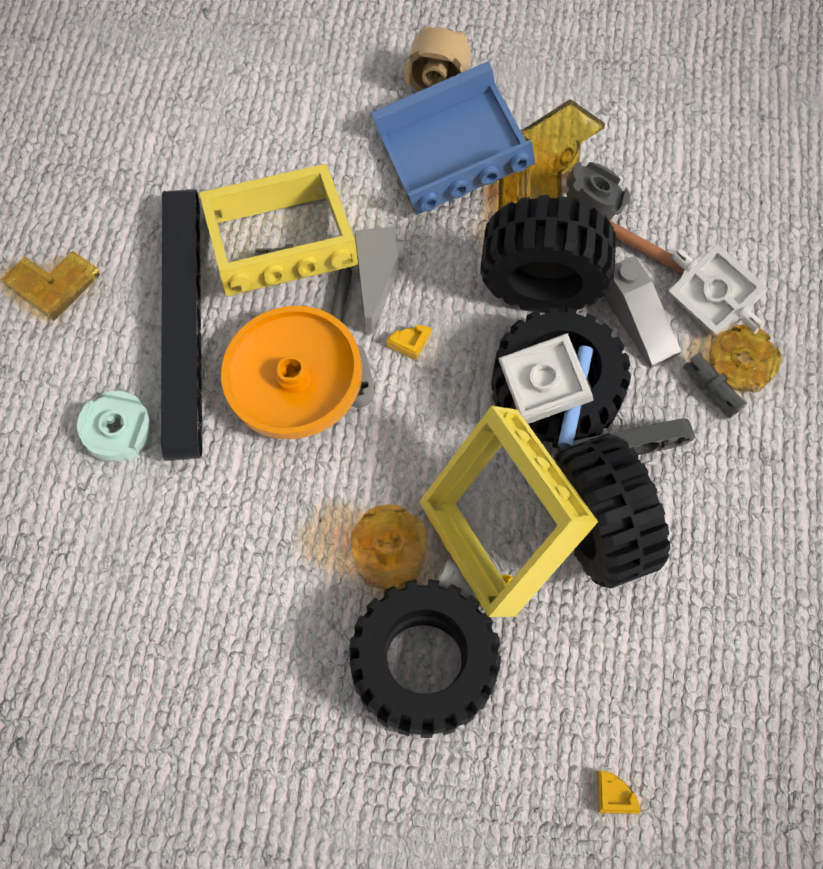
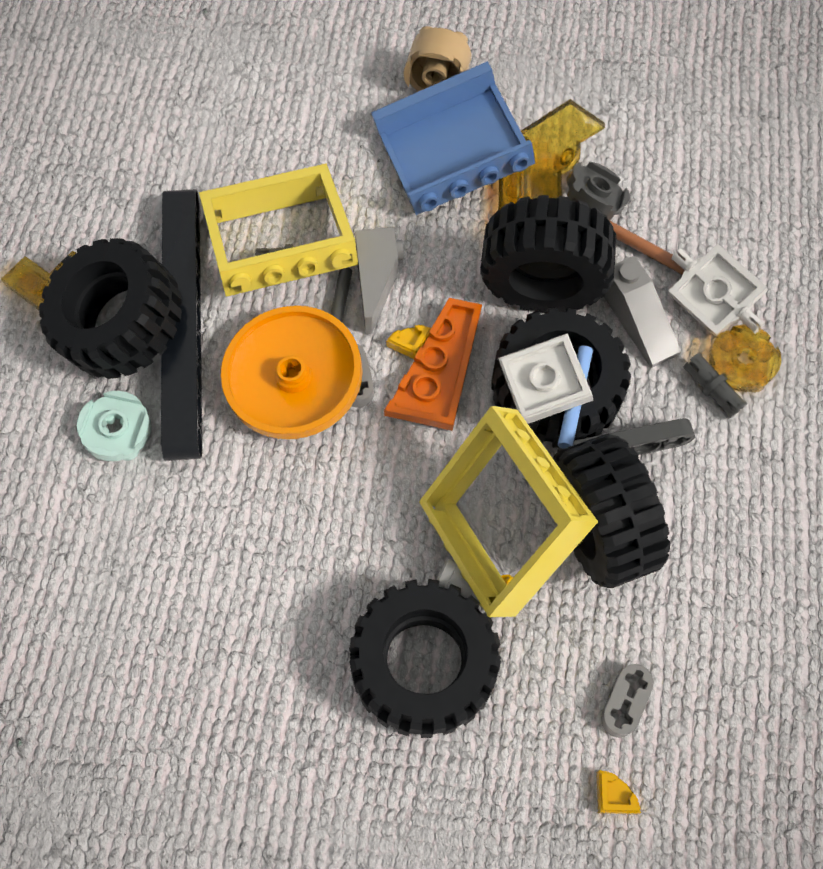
(84, 288): none -> black tyre
(388, 526): clear yellow brick -> none
(437, 376): none -> orange wing
(618, 696): none -> light grey beam

